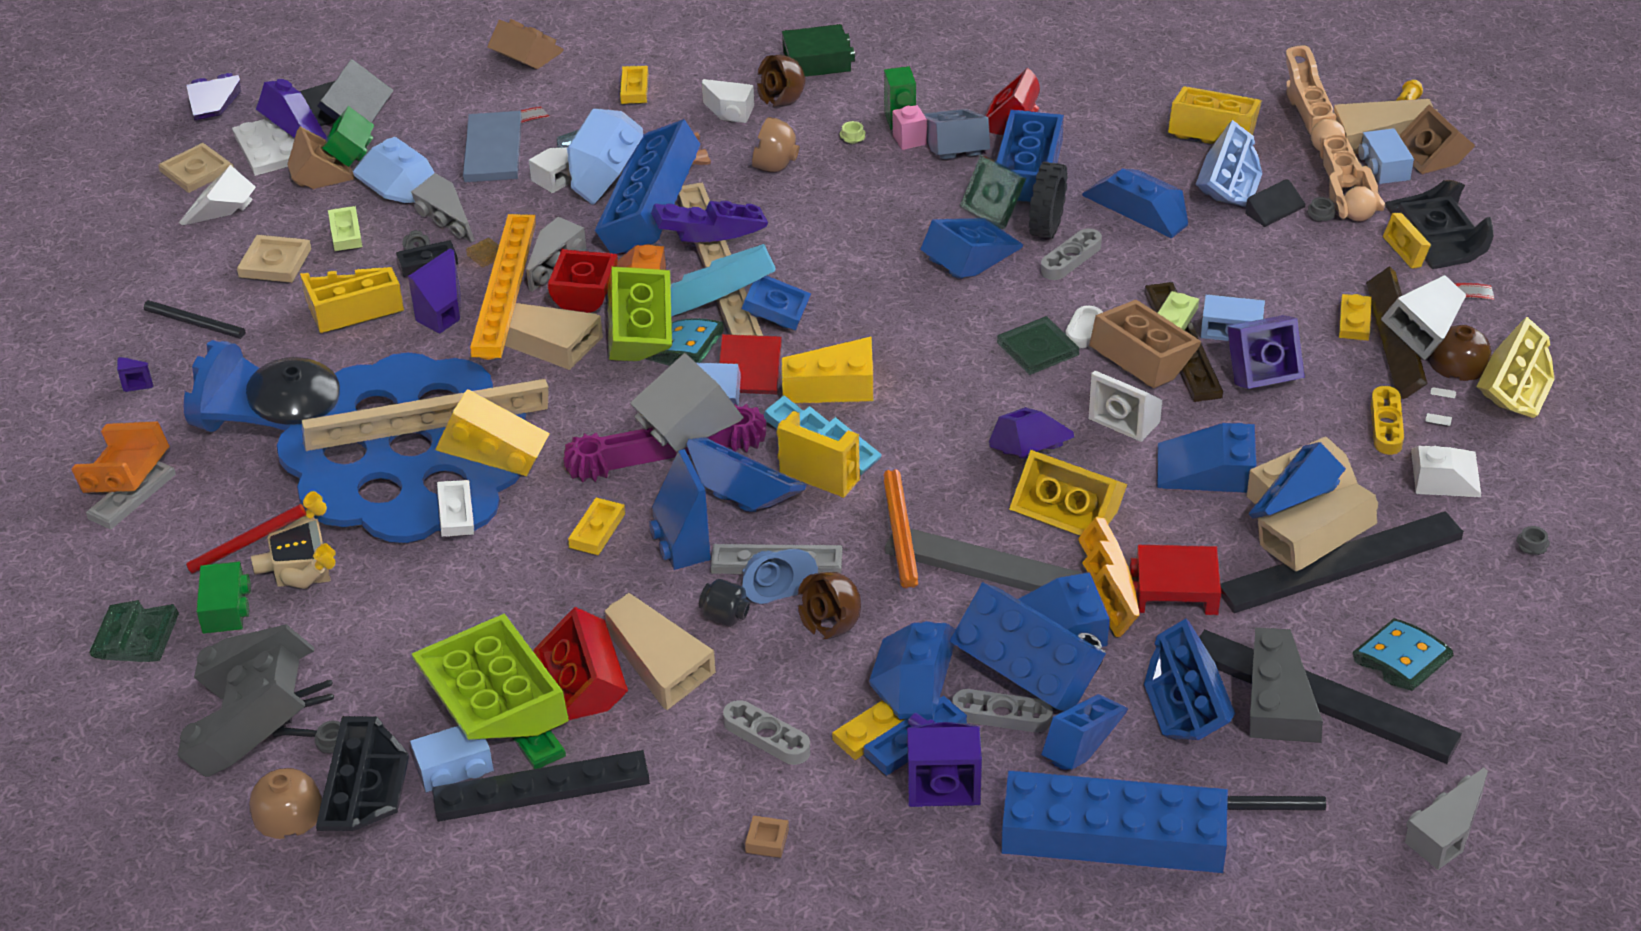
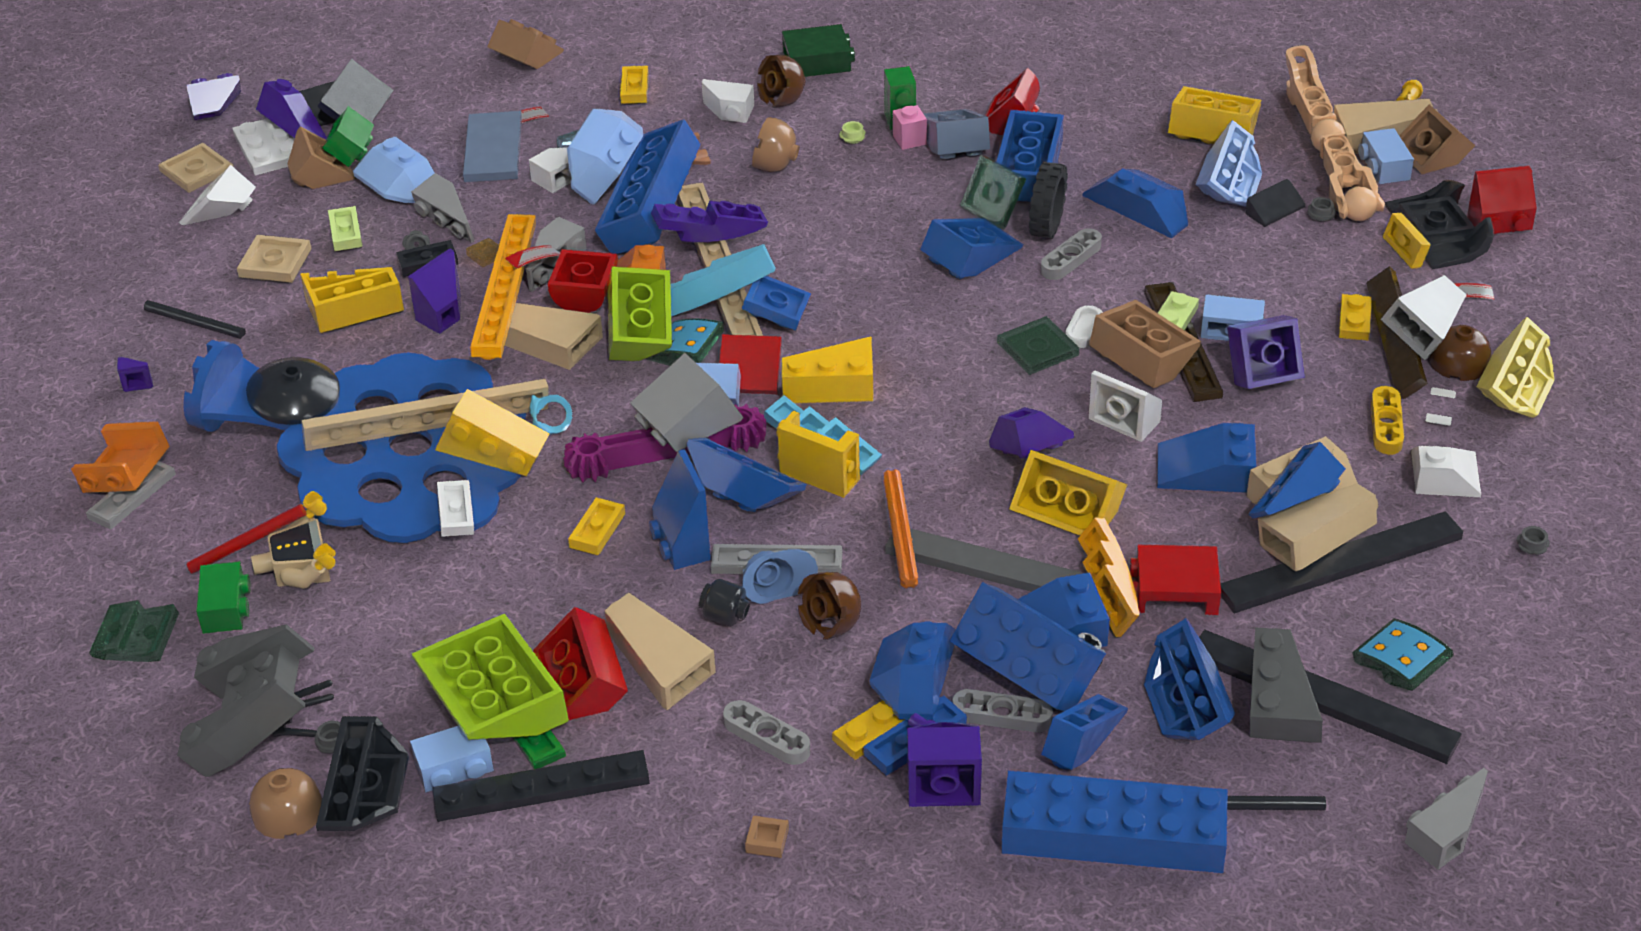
(531, 254): none -> sticker
(538, 403): none -> medium azure piece
(1504, 196): none -> red slope

